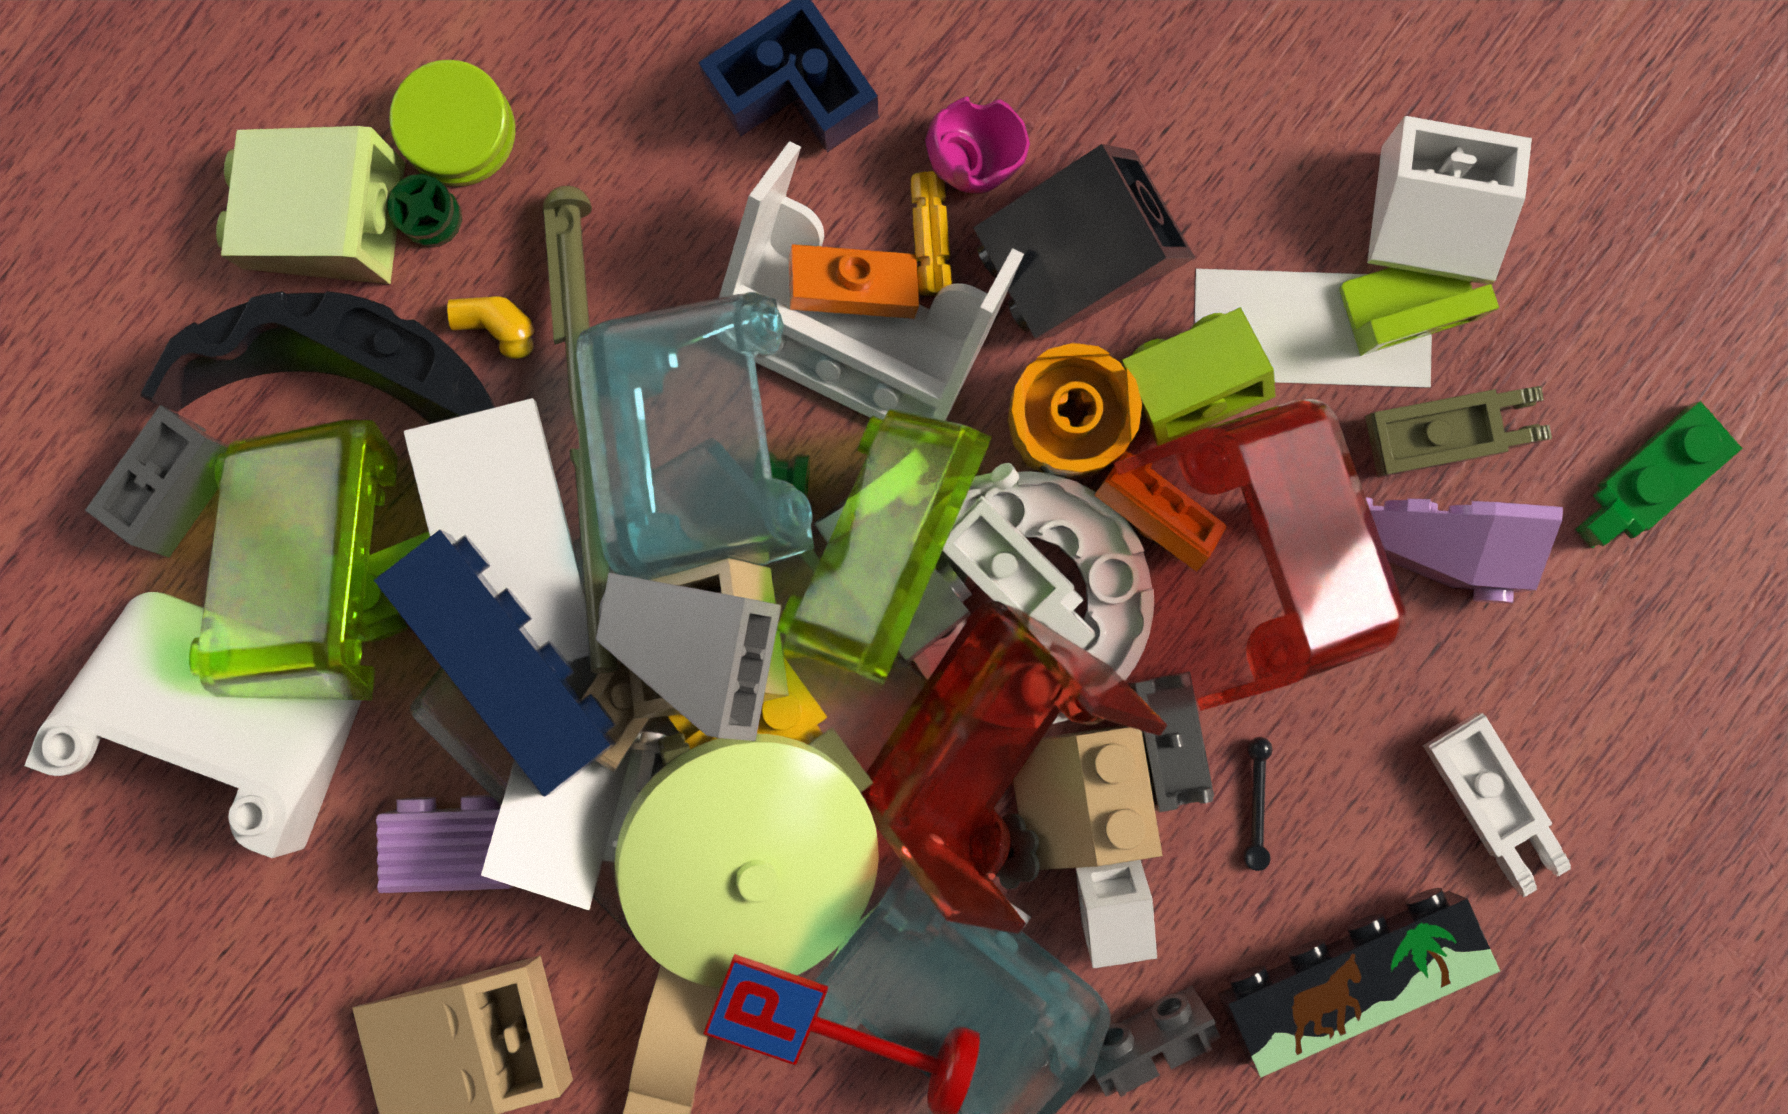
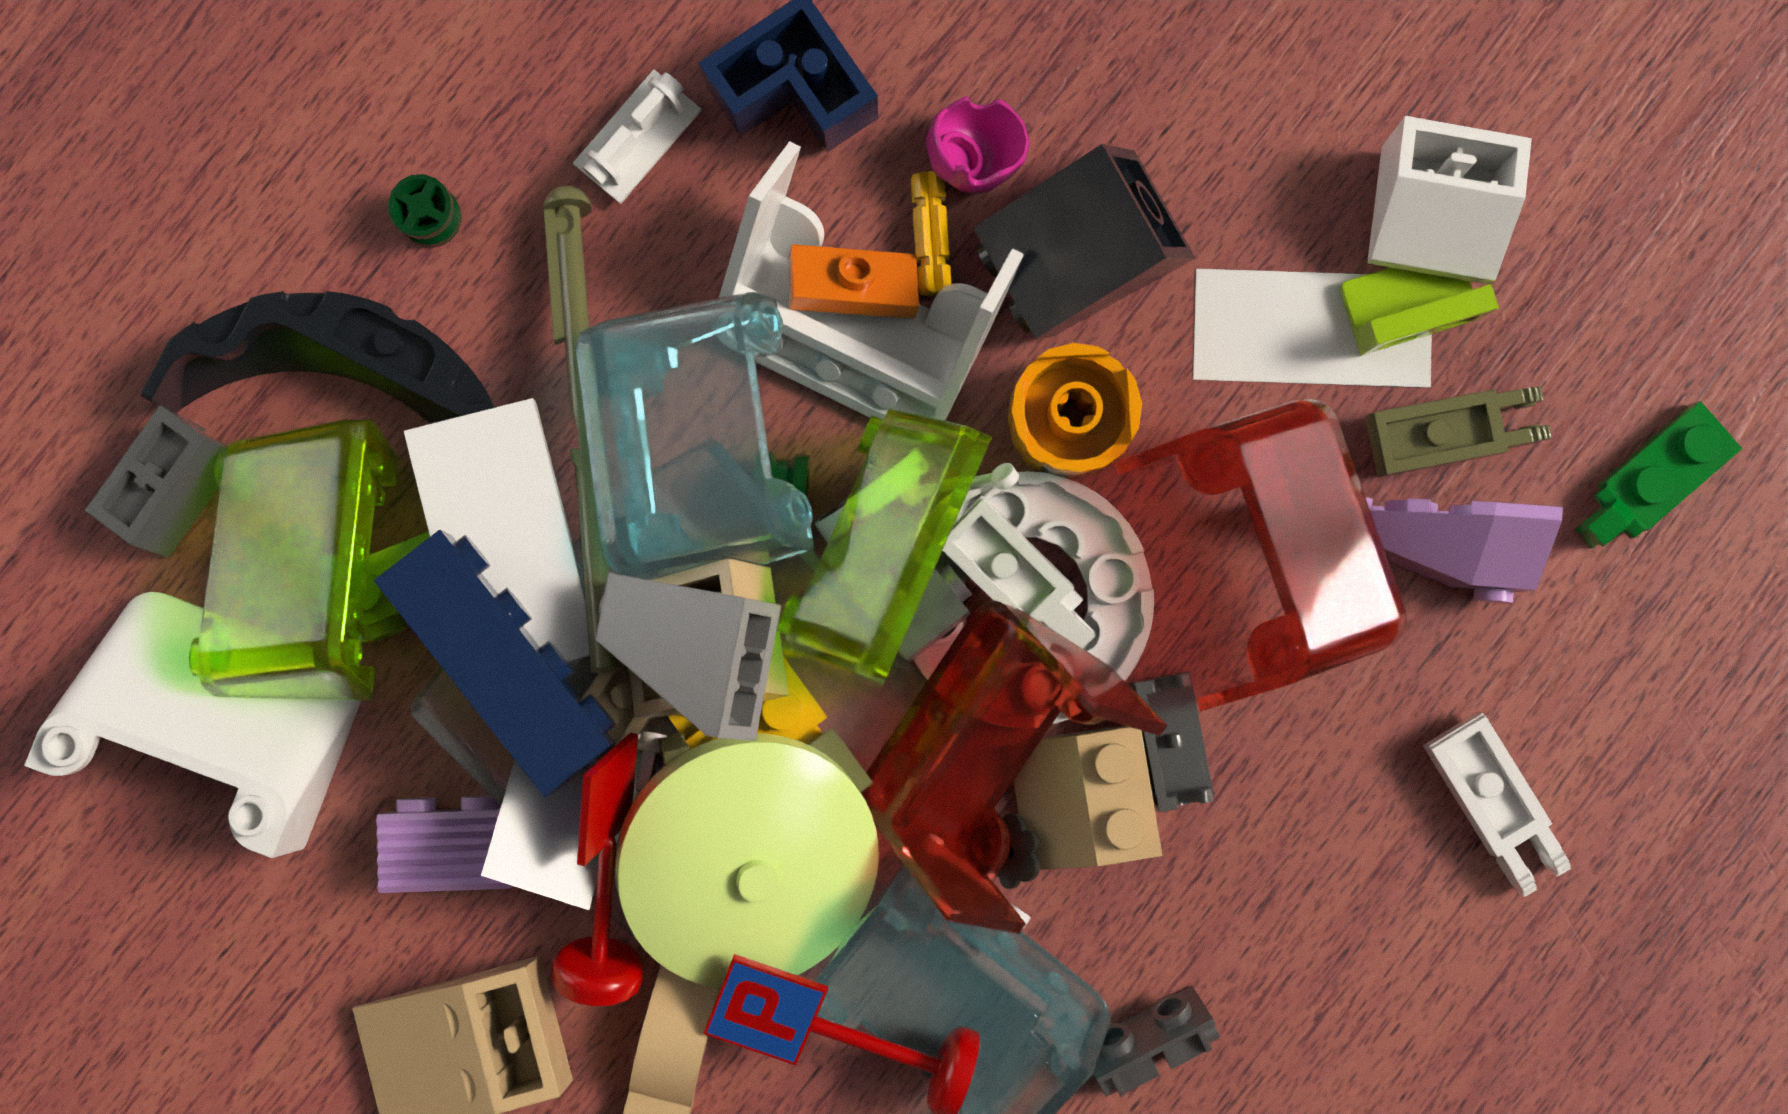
(311, 202): yellowish green slope -> none
(452, 122): lime head -> none
(499, 317): yellow arm -> none
(600, 967): none -> red piece
(637, 135): none -> white hinge
(1116, 913): white brick -> none
(1163, 513): orange plate -> none
(1201, 375): lime brick -> none
(1256, 855): black hinge -> none
(1357, 980): brick -> none

